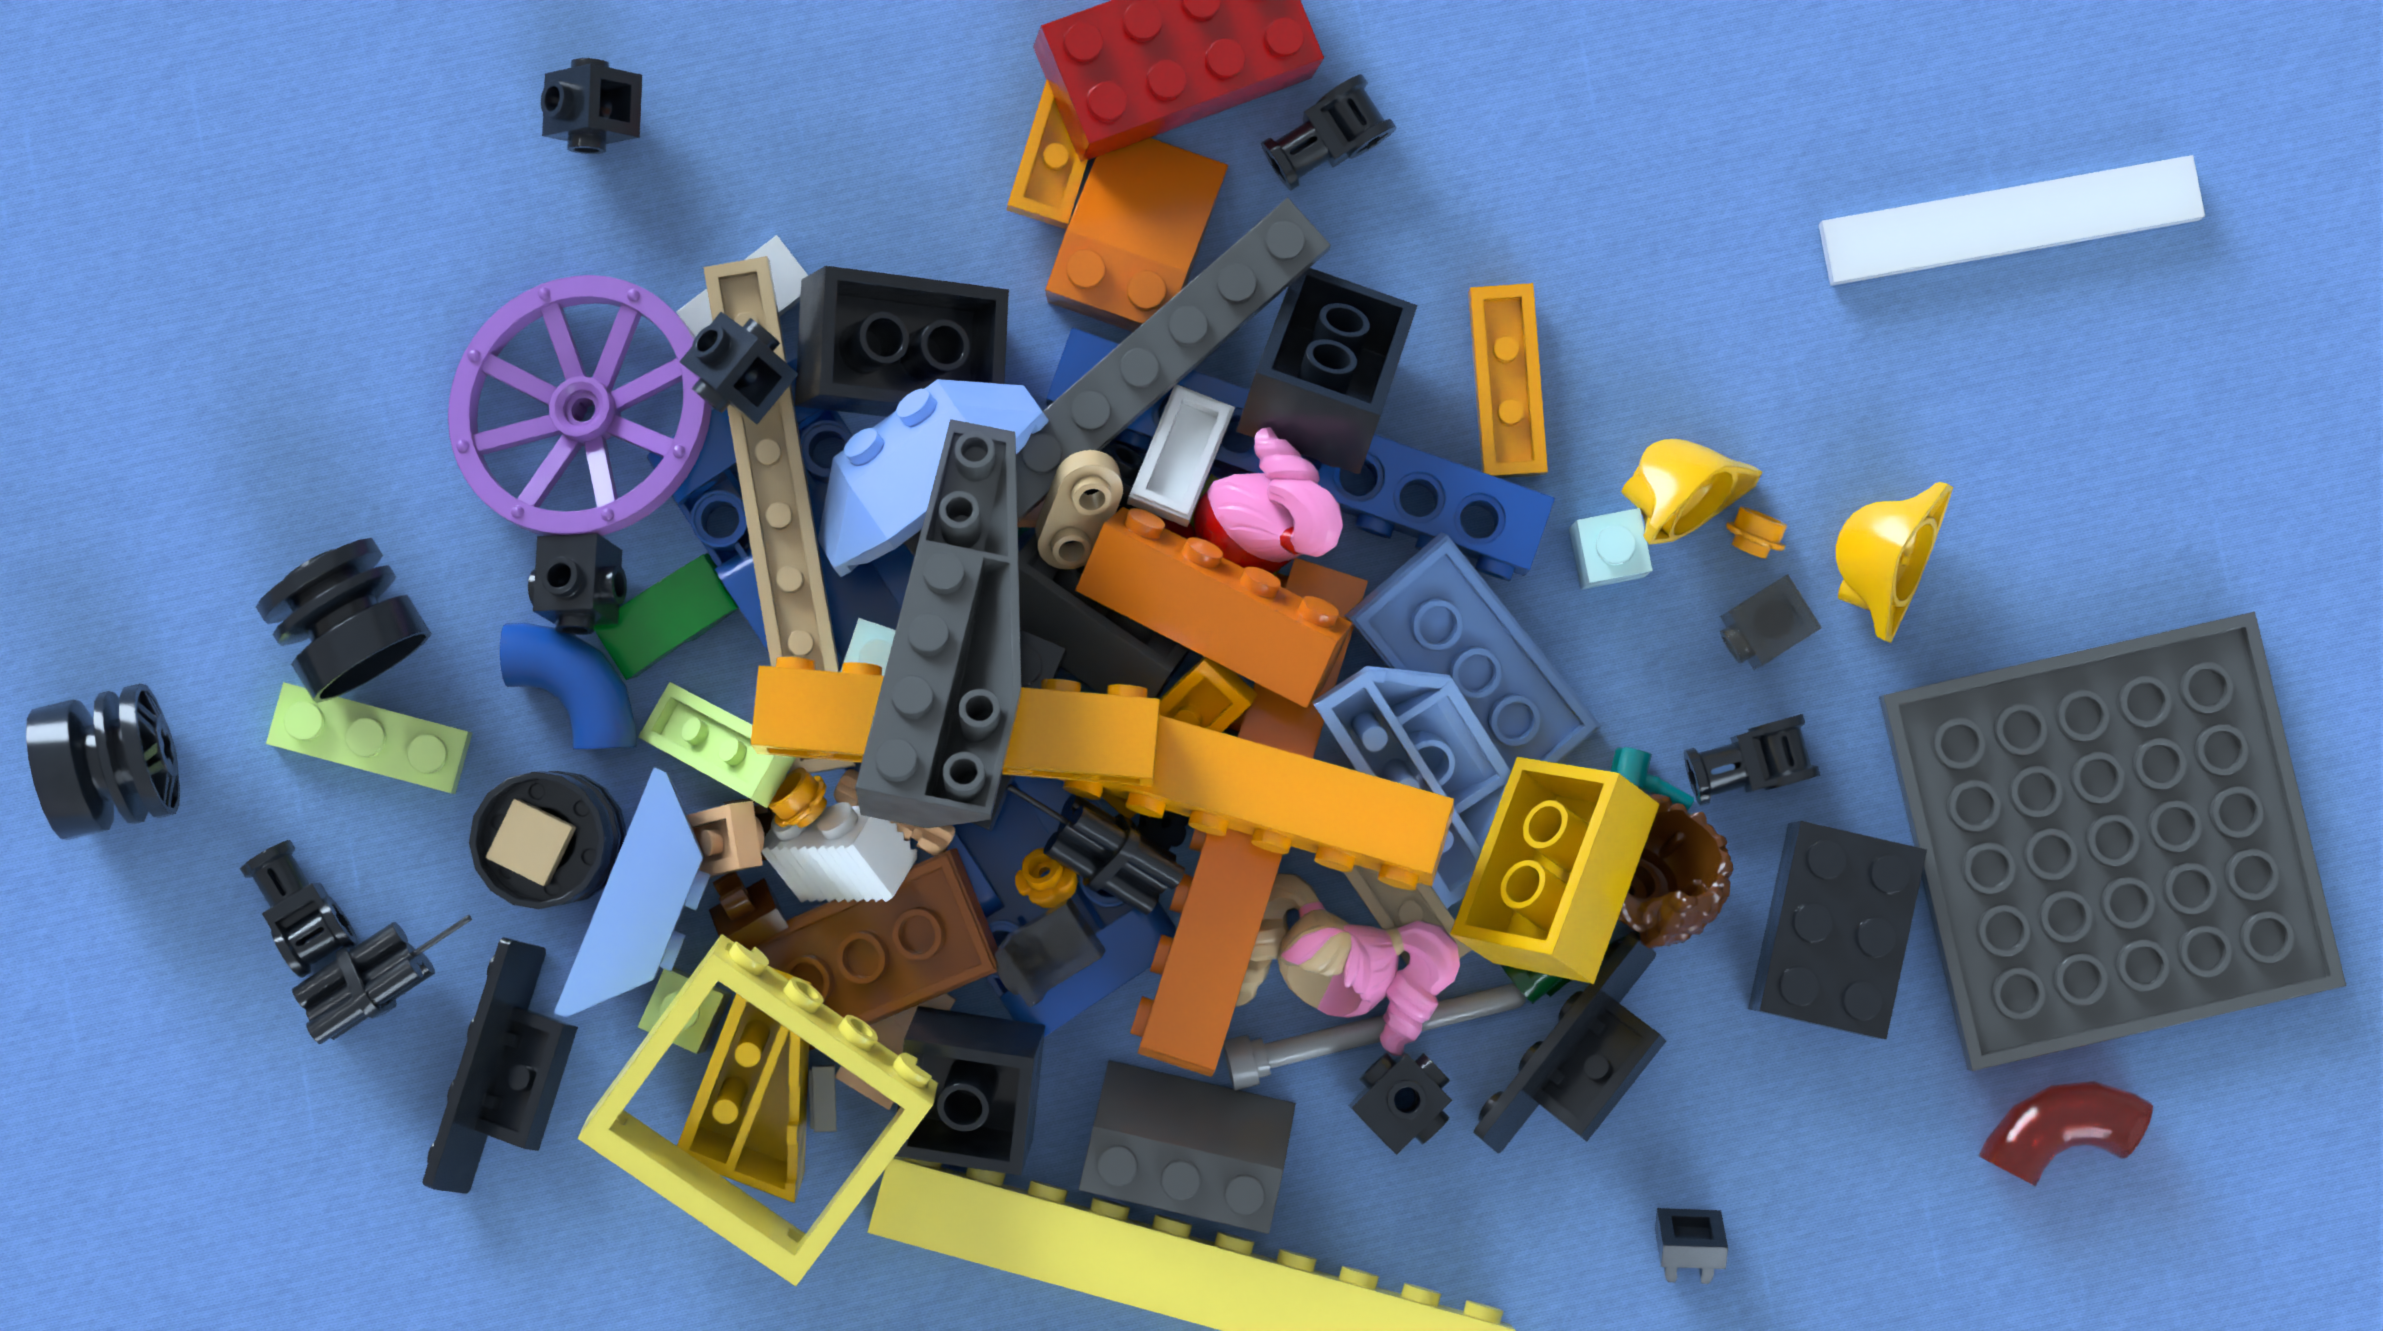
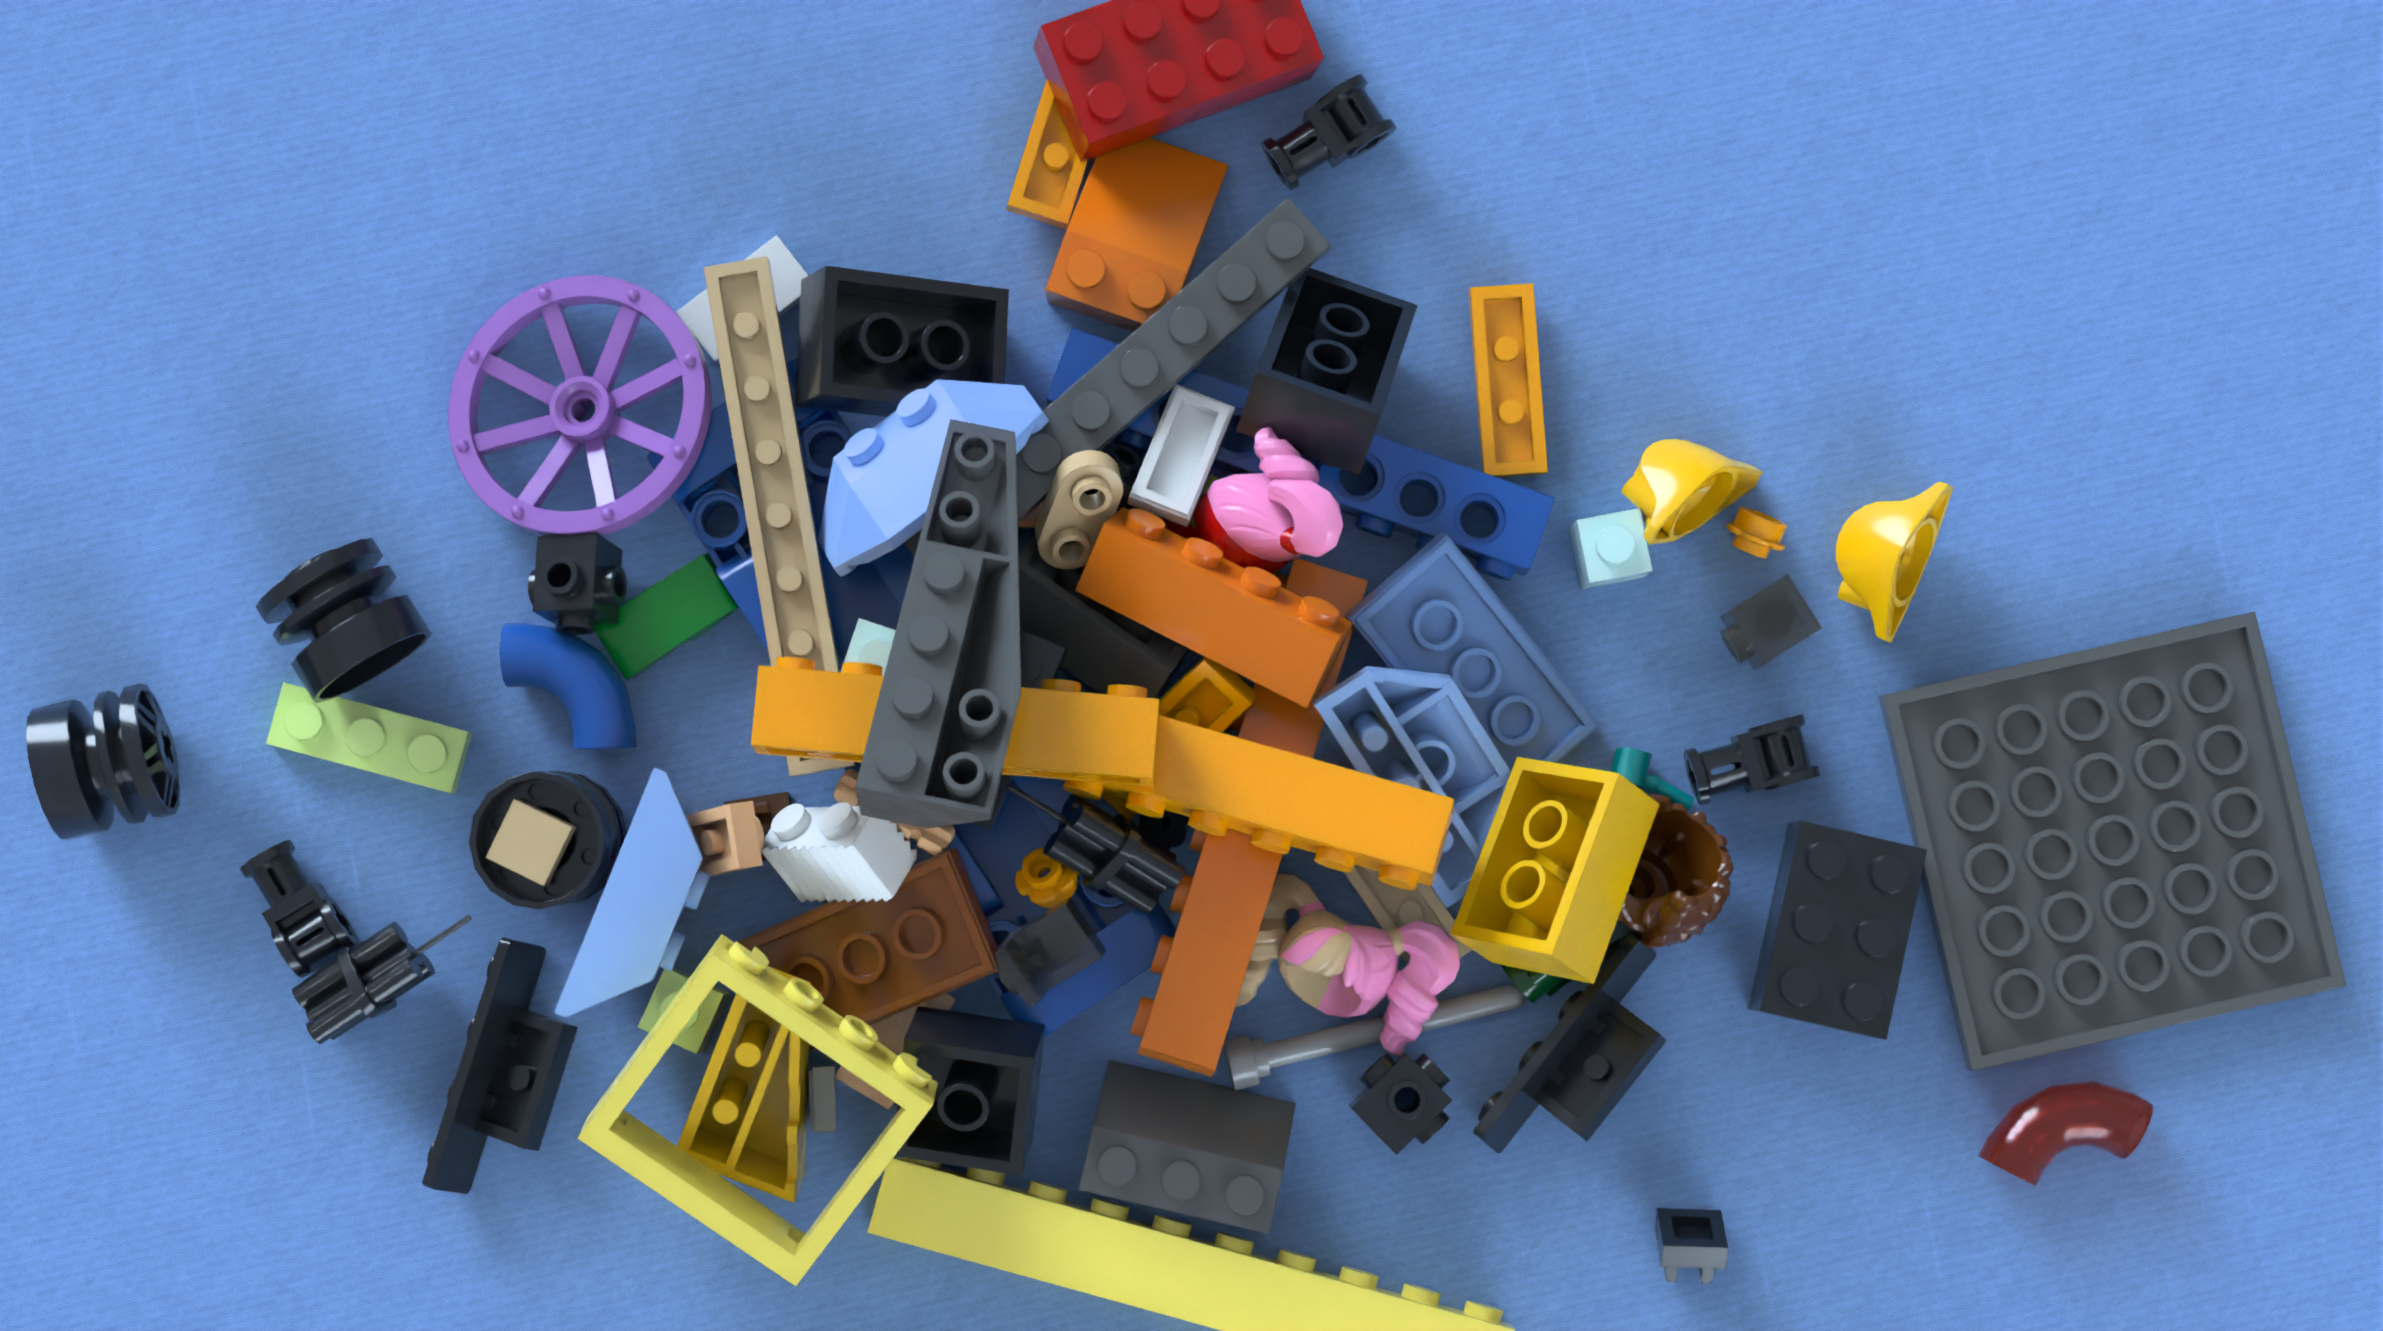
(591, 105): black brick -> none
(714, 744): yellowish green plate -> none
(738, 367): black brick -> none
(746, 913): reddish brown tile -> none
(799, 799): light orange plate -> none
(2011, 220): white tile -> none

